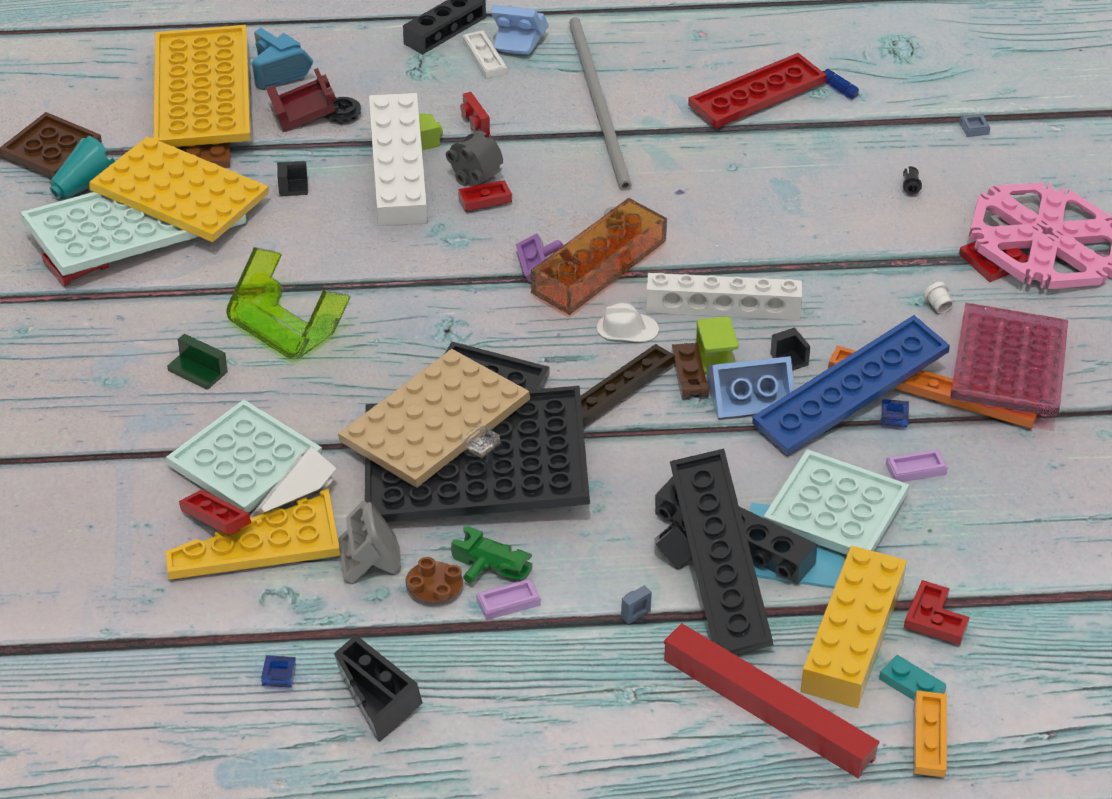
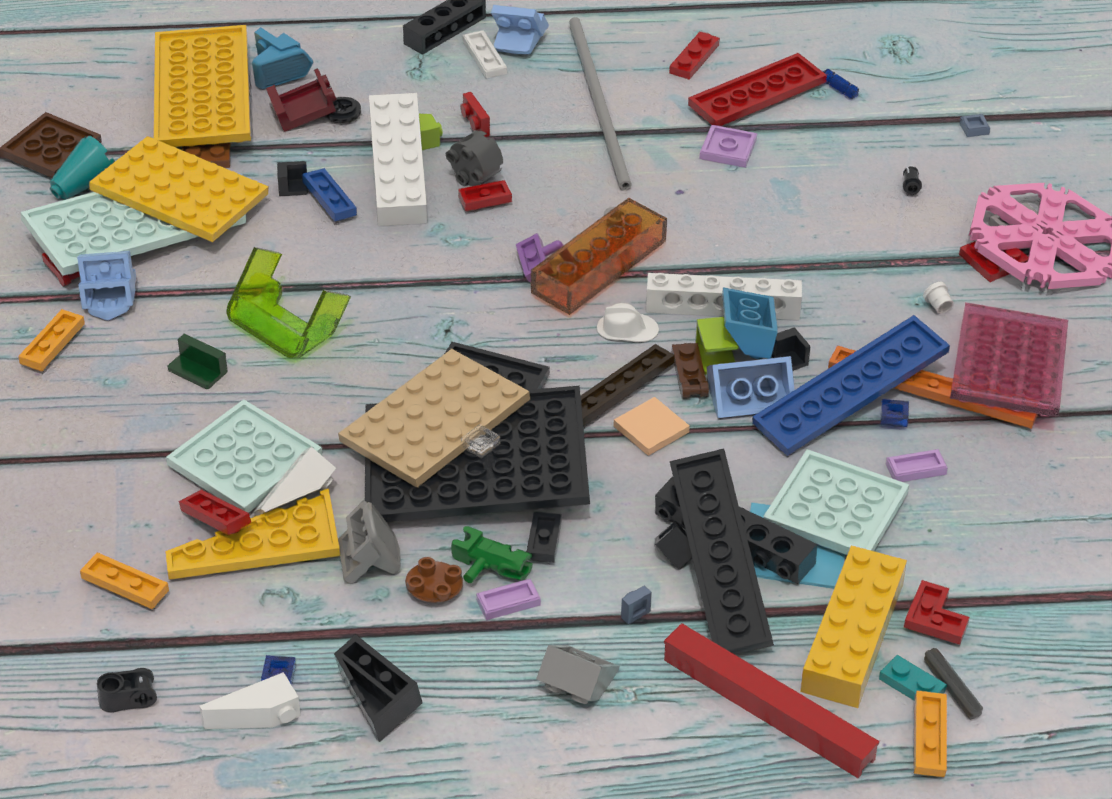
(51, 340): none -> light orange plate
(106, 283): none -> light blue piece
(123, 690): none -> black piece
(124, 580): none -> light orange plate
(255, 706): none -> white slope
(329, 194): none -> blue plate
(544, 536): none -> black plate
(576, 673): none -> light grey slope
(651, 426): none -> light nougat tile
(694, 55): none -> red plate
(728, 146): none -> lavender tile
(750, 321): none -> dark azure slope
(955, 685): none -> dark grey axle

